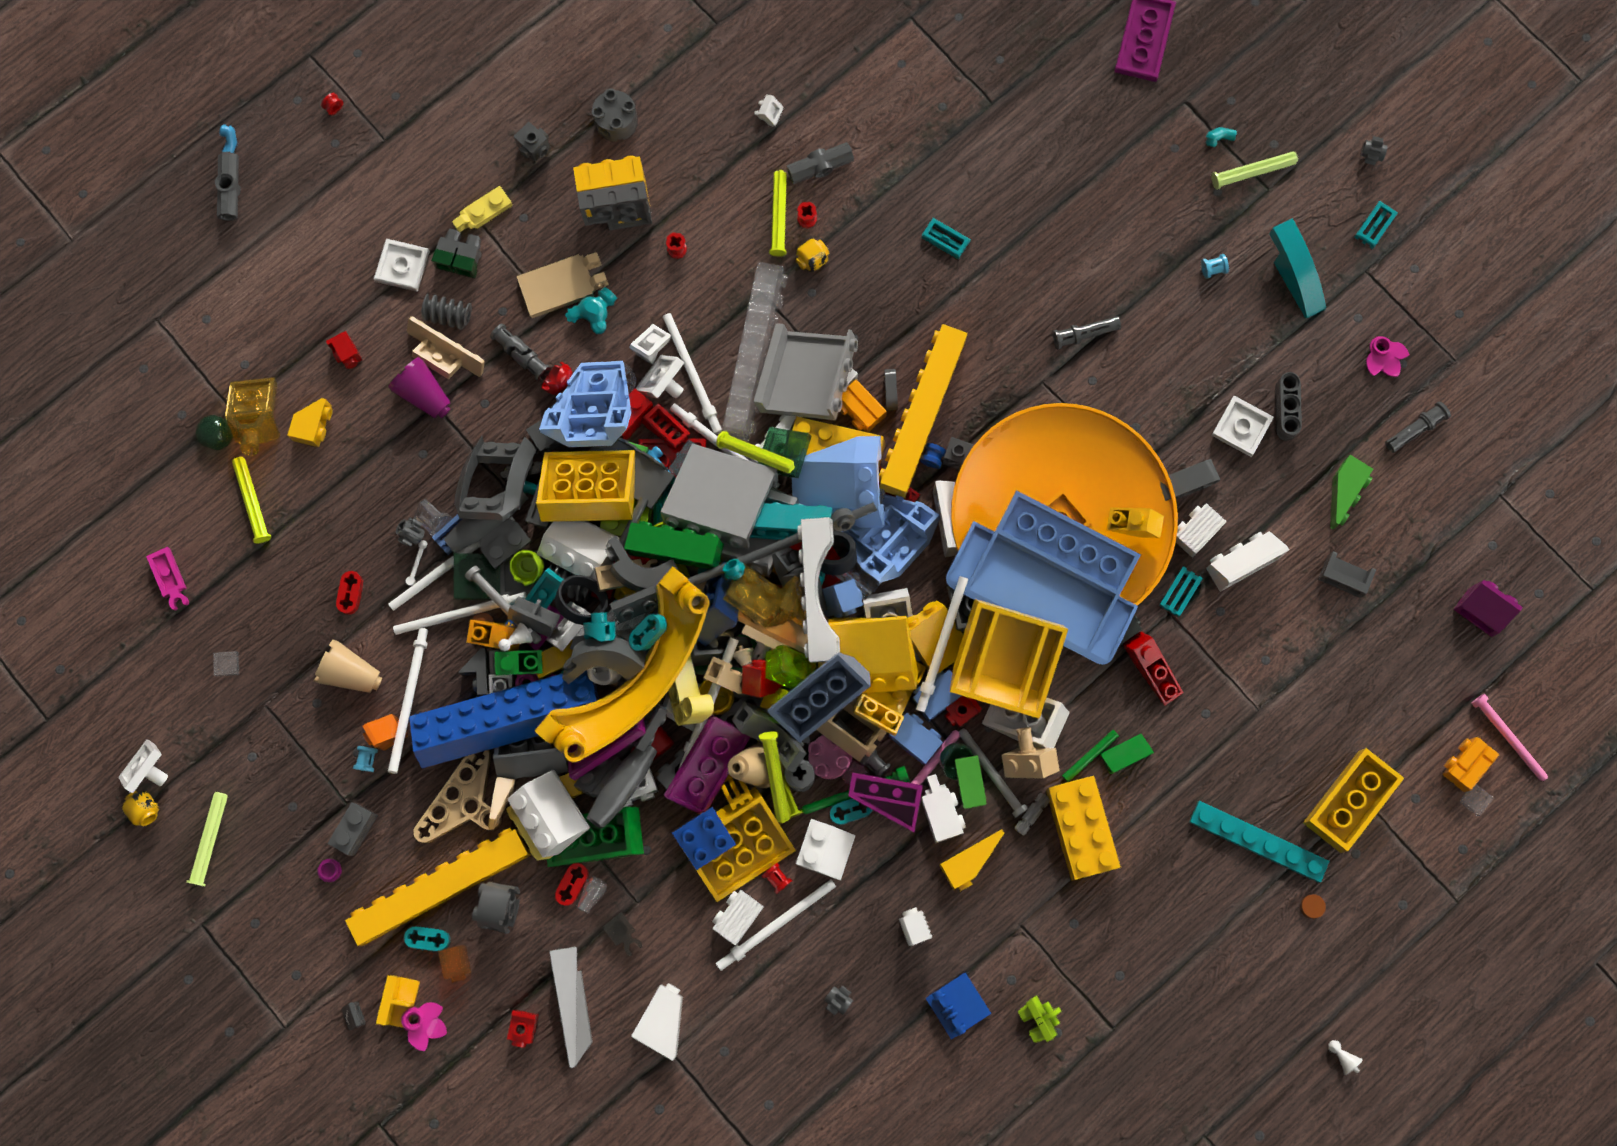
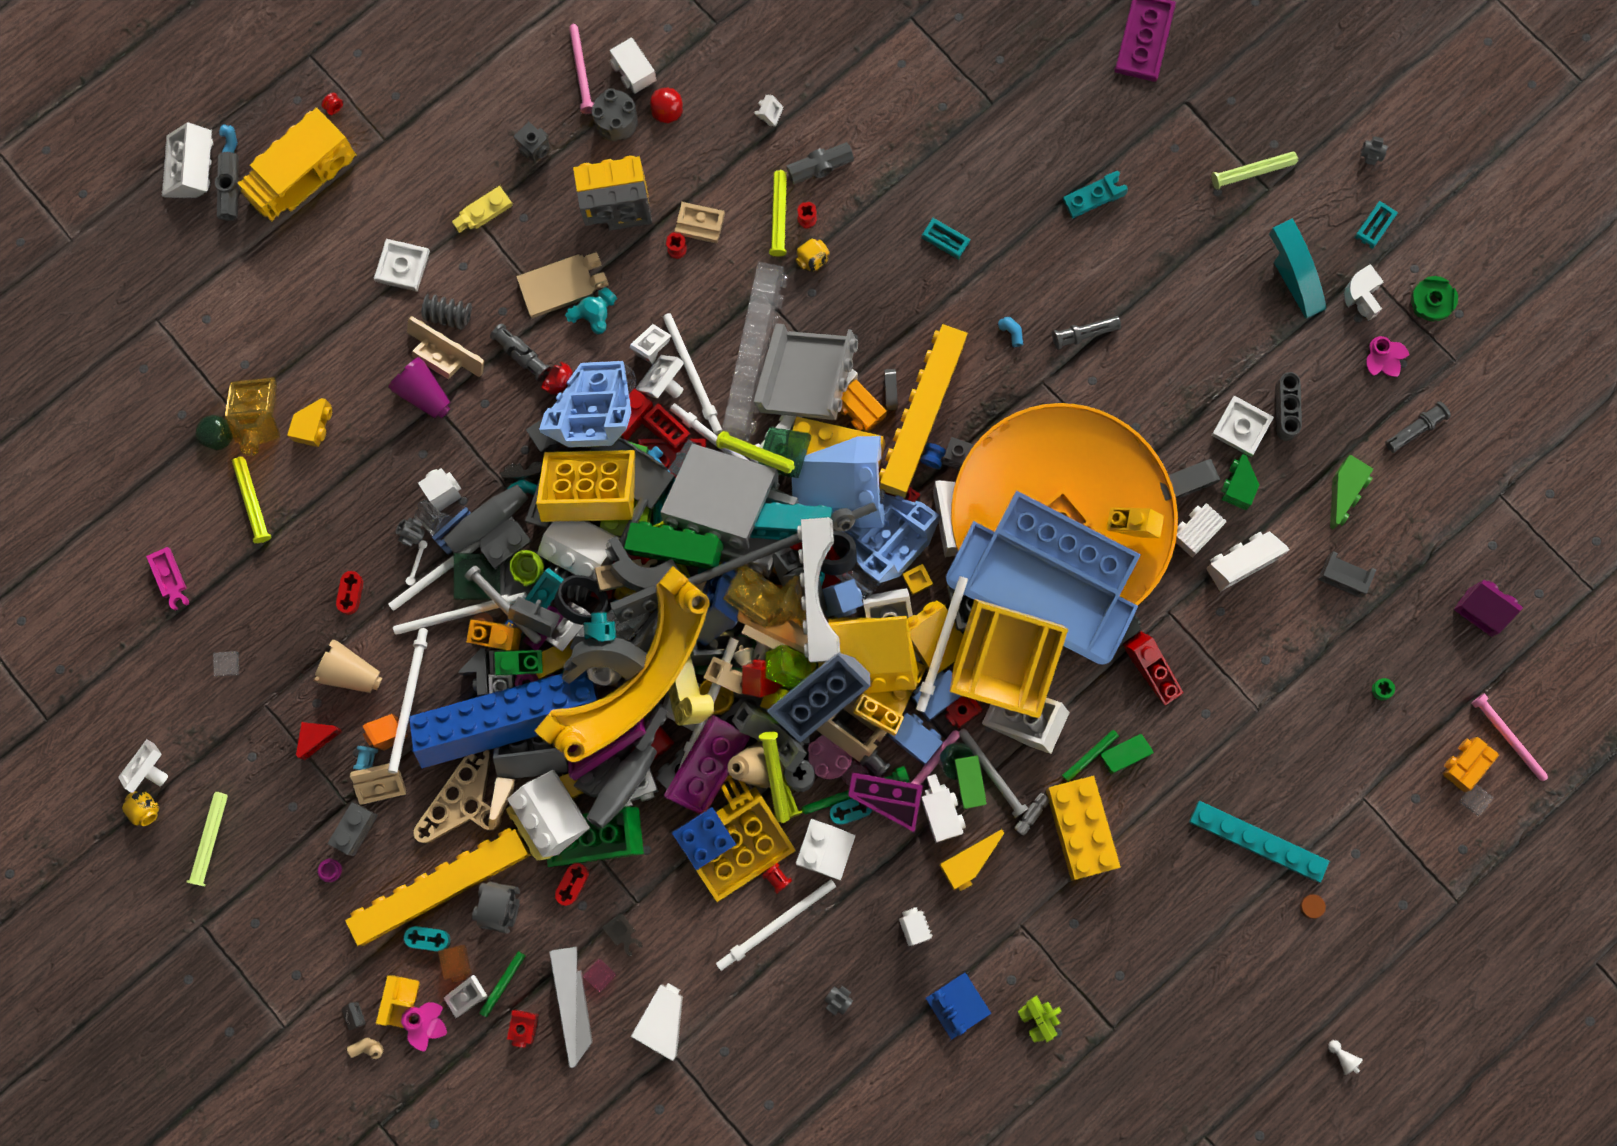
(187, 162): none -> white slope
(296, 165): none -> yellow piece
(314, 737): none -> red slope
(344, 350): red brick -> none
(367, 1046): none -> tan arm
(377, 784): none -> tan plate
(440, 488): none -> white brick
(457, 256): hips -> none
(465, 996): none -> white slope
(499, 453): dark grey wedge -> none
(502, 984): none -> green bar
(520, 635): white piece -> none
(586, 106): none -> bright pink bar
(592, 893): clear cone -> none
(599, 975): none -> clear pink tile
(633, 65): none -> white brick
(645, 629): teal beam -> none
(666, 105): none -> red hair
(699, 222): none -> tan plate
(733, 569): teal plate -> none
(737, 917): white brick -> none
(917, 579): none -> yellow plate
(1014, 328): none -> dark azure arm
(1029, 761): tan brick -> none
(1094, 195): none -> teal plate
(1190, 575): teal tile -> none
(1208, 269): medium azure bush -> none
(1220, 133): teal arm -> none
(1242, 484): none -> green slope
(1353, 800): yellow brick -> none
(1360, 291): none -> white brick
(1390, 687): none -> green bush
(1427, 309): none -> green plate

